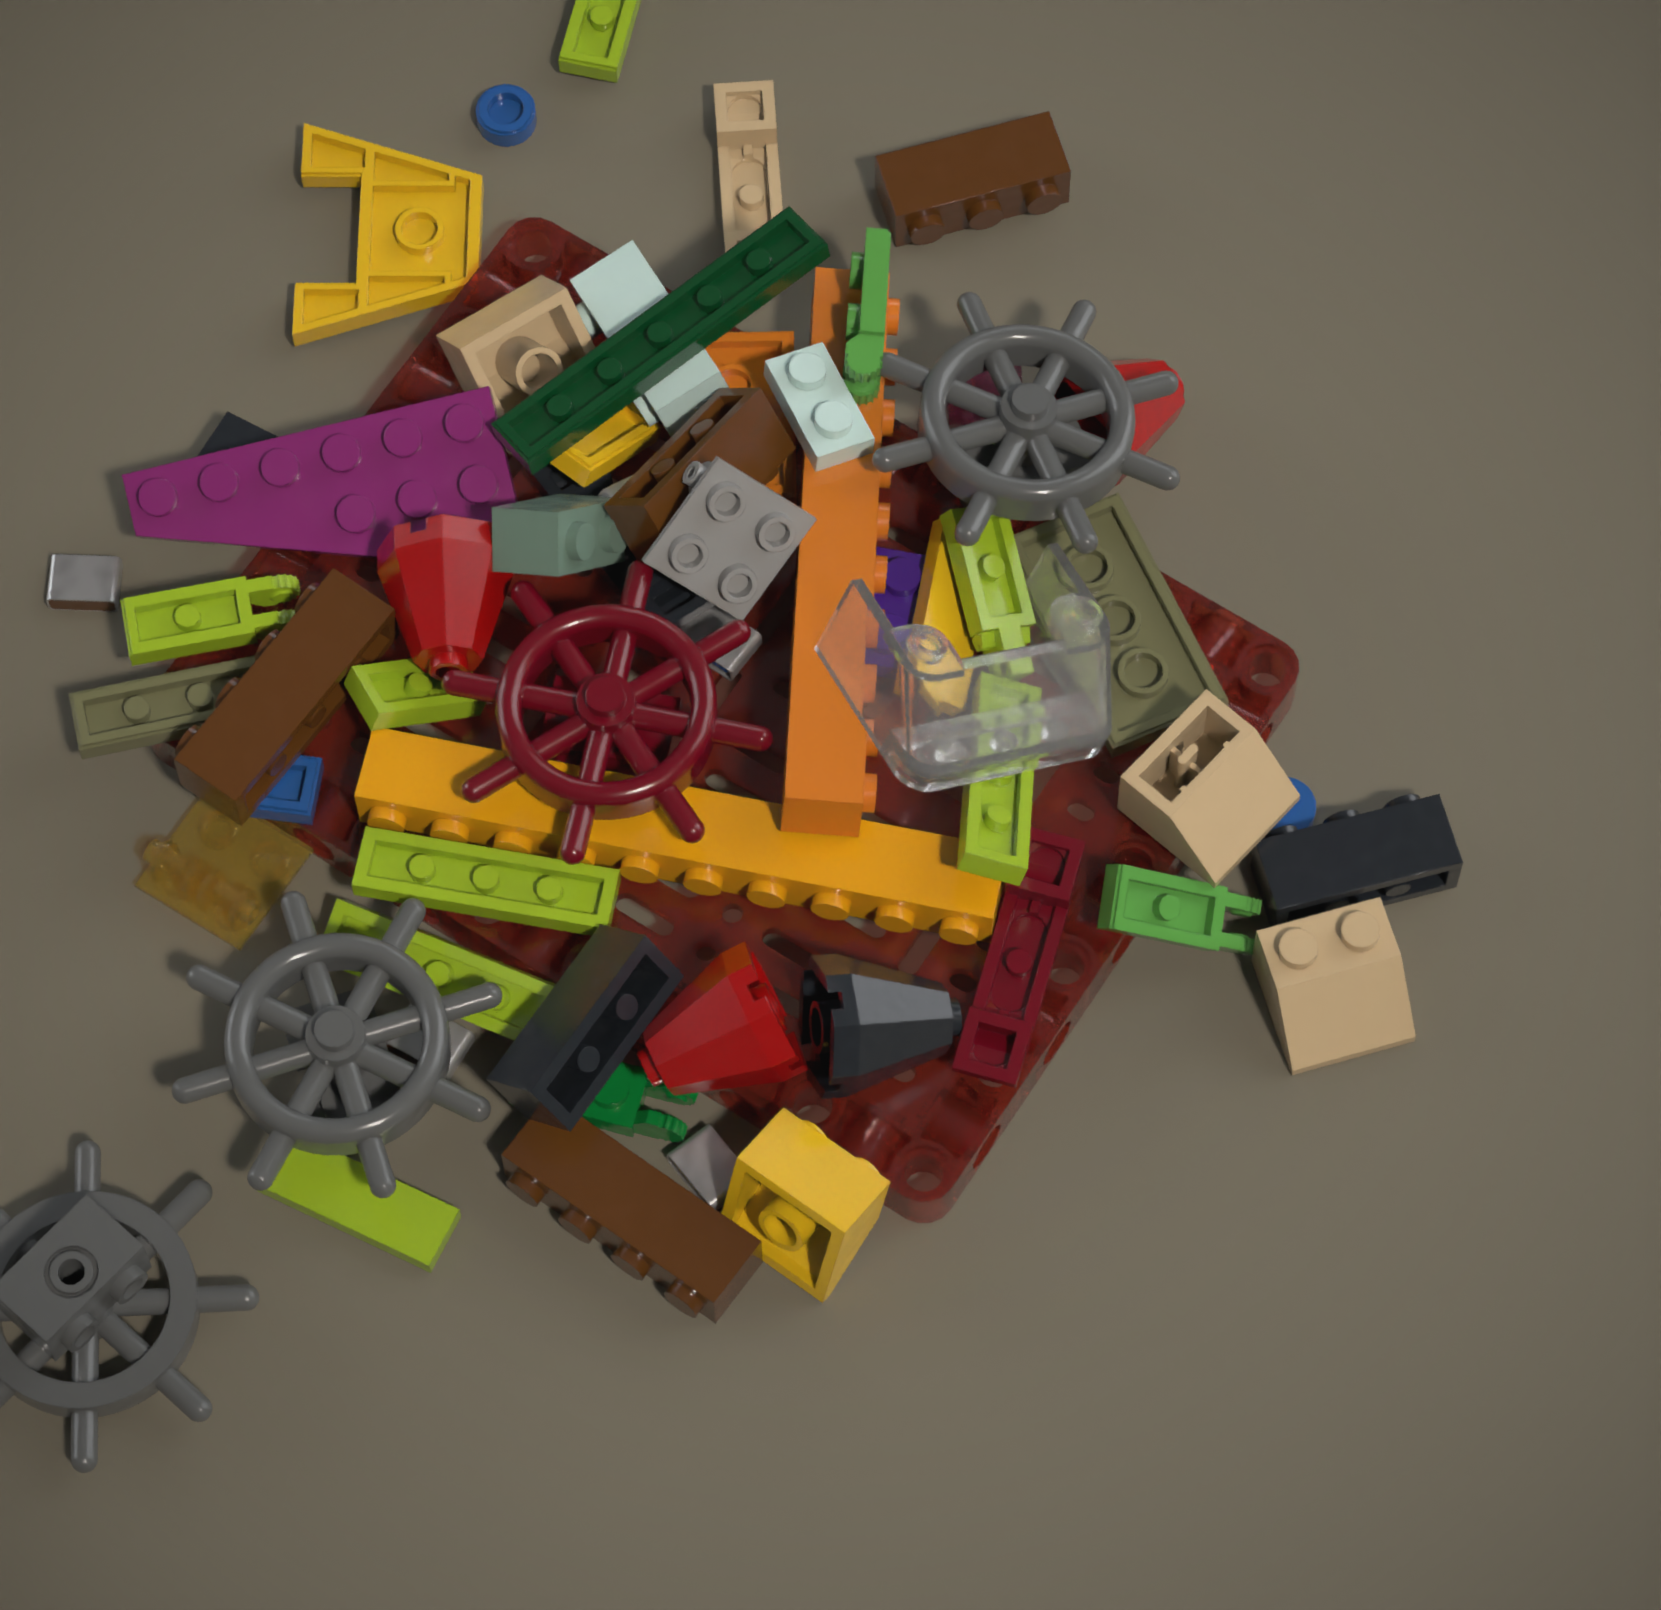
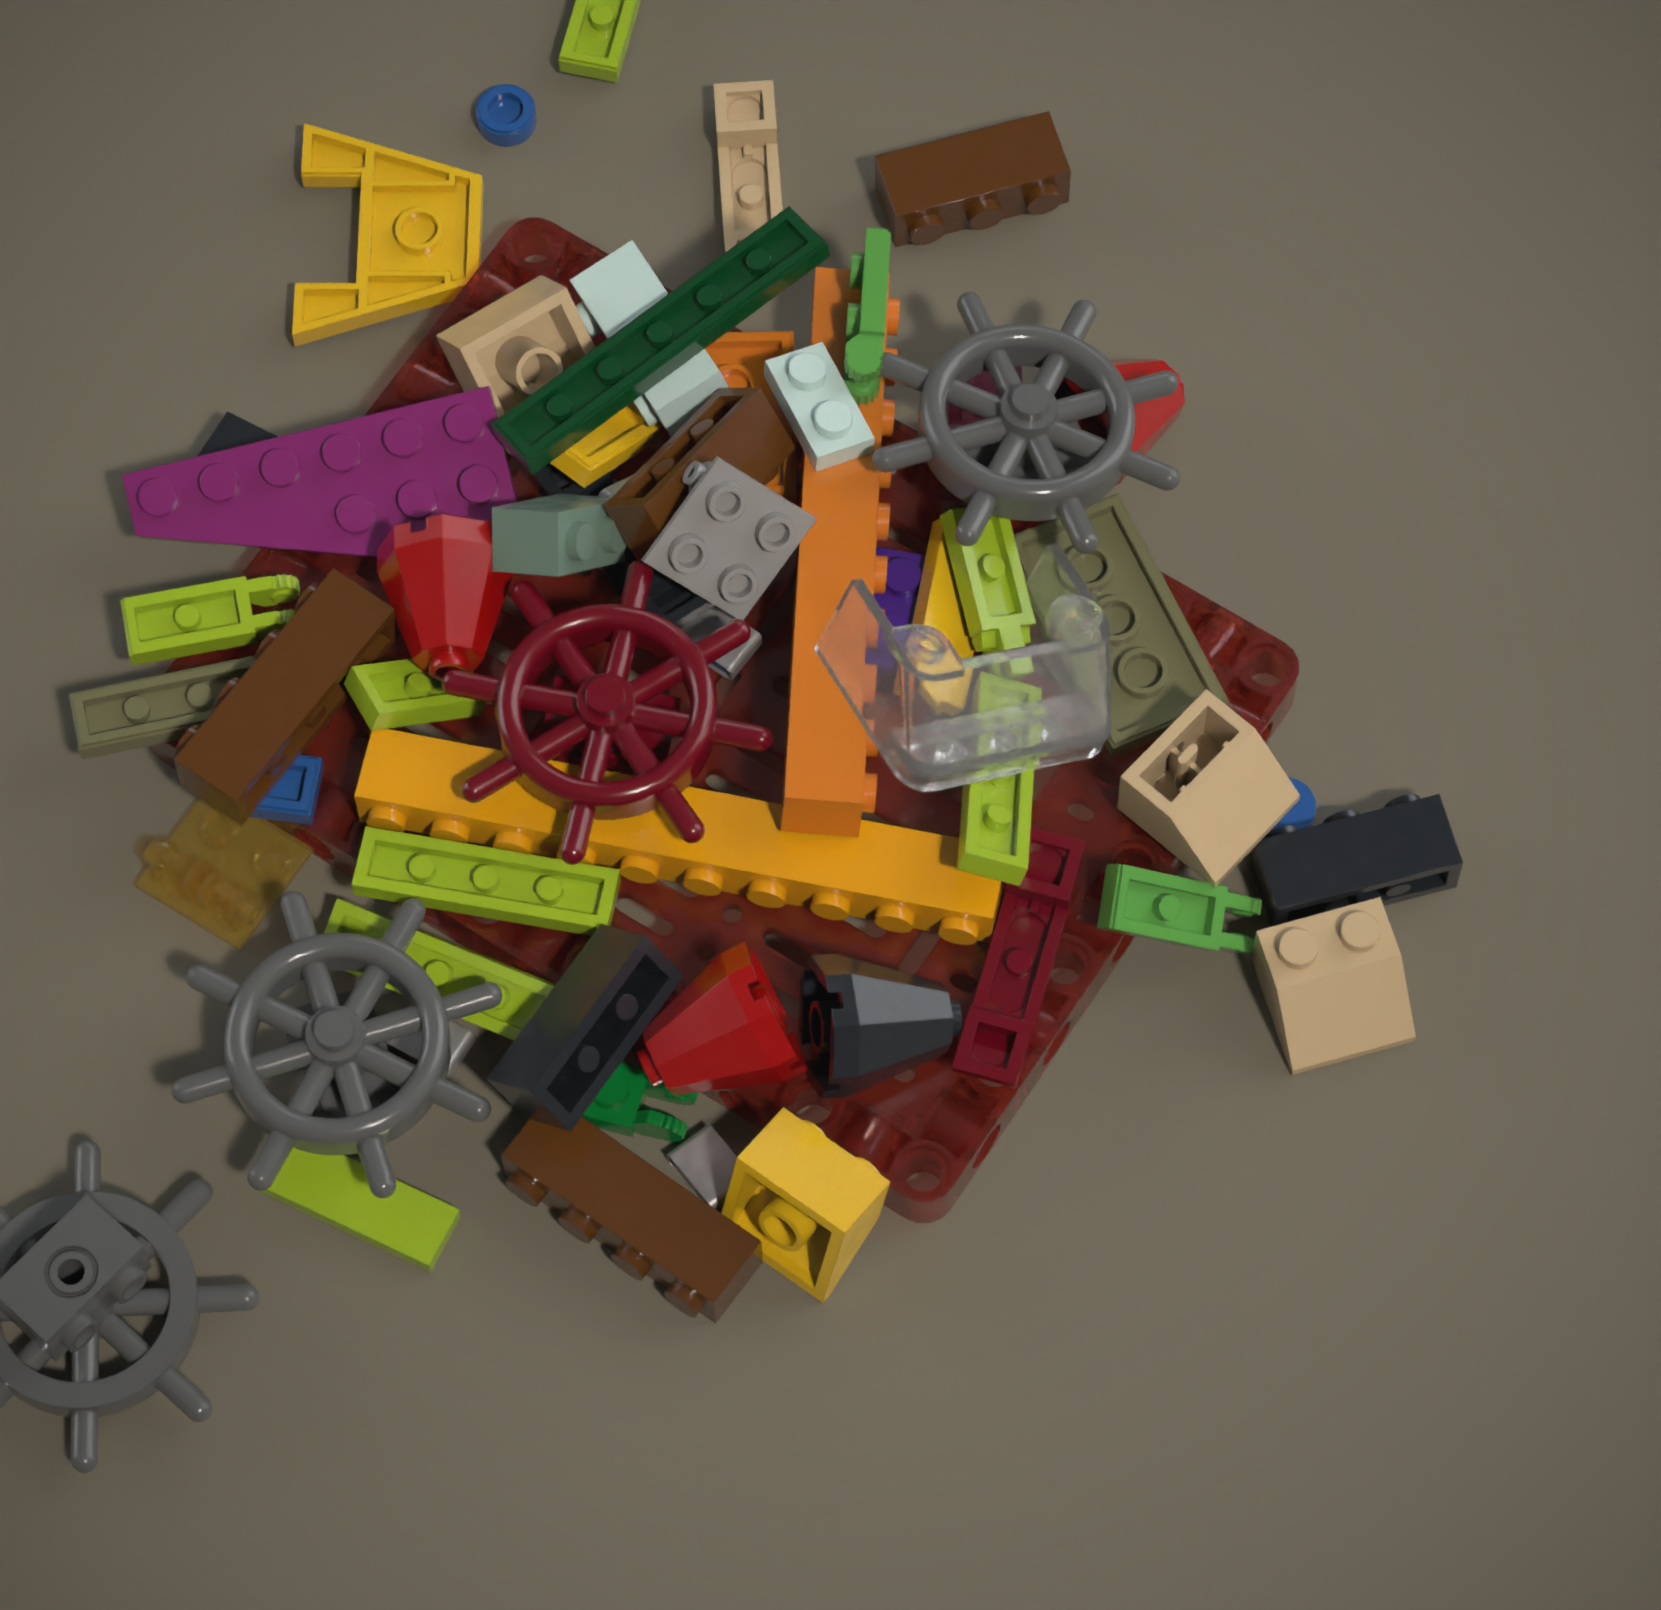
(84, 582): flat silver piece -> none

